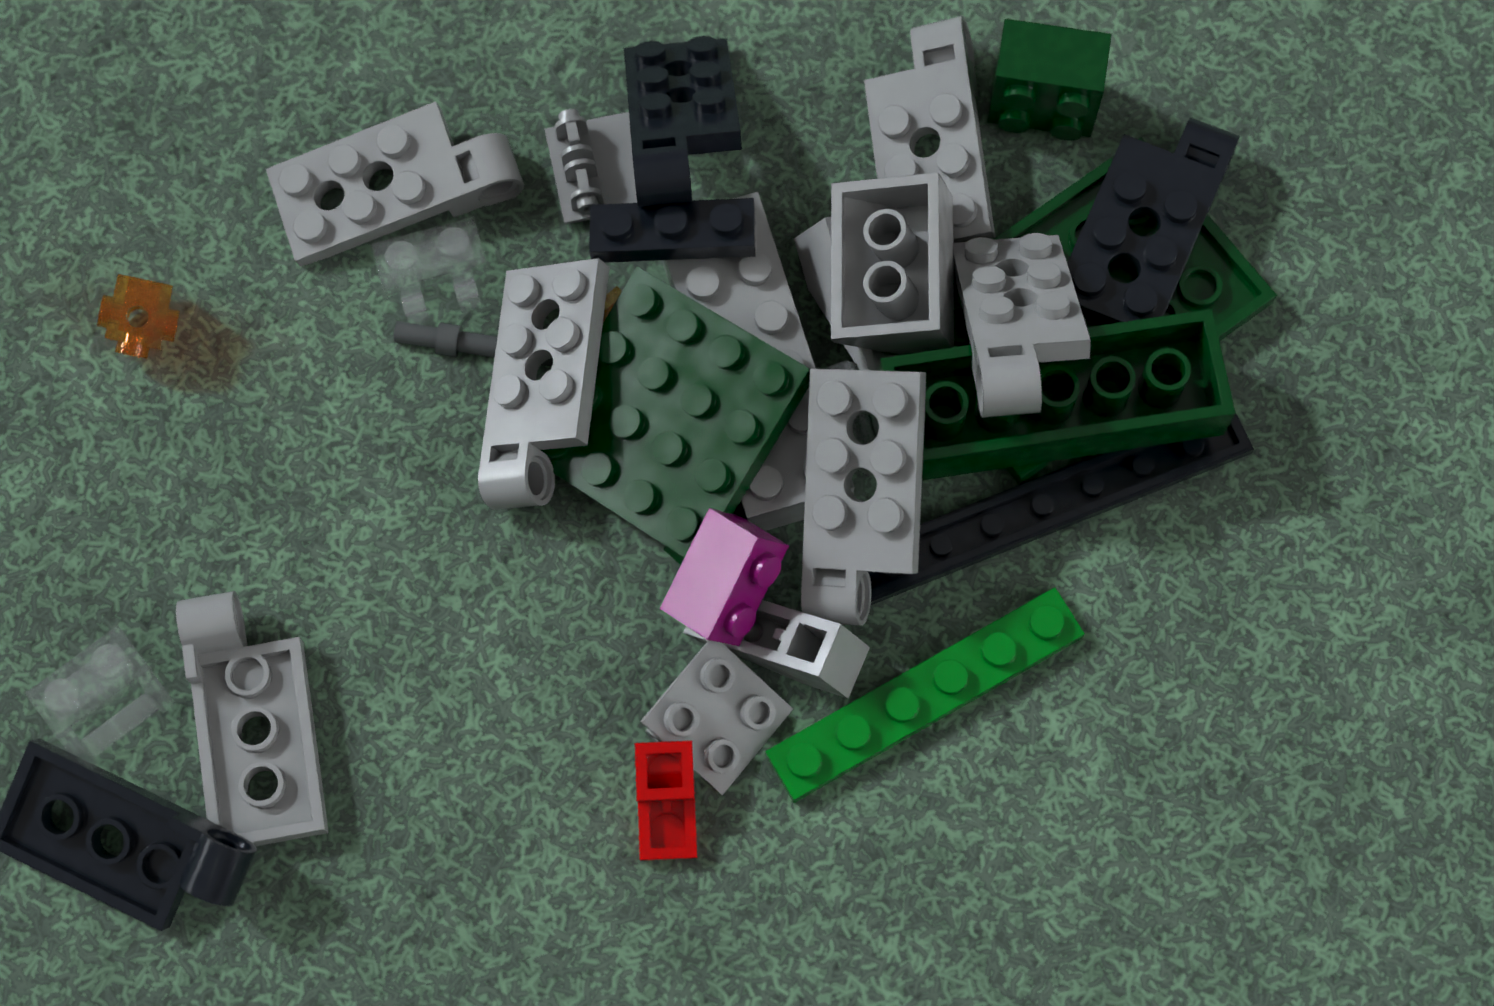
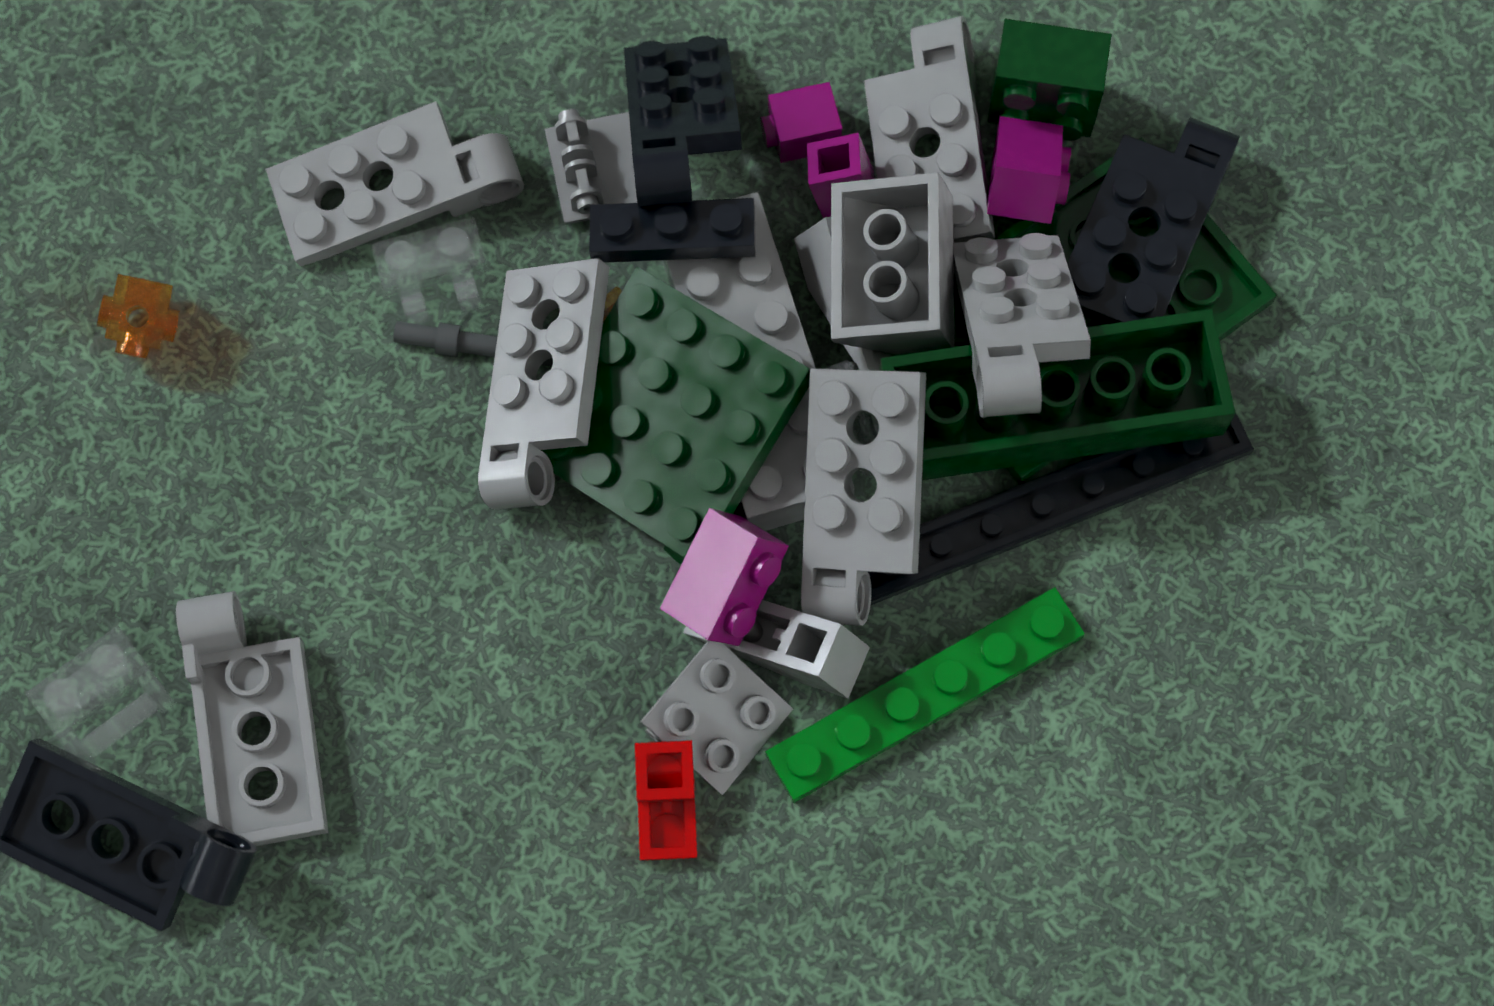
(799, 119): none -> magenta brick
(836, 162): none -> magenta brick
(1028, 170): none -> magenta brick

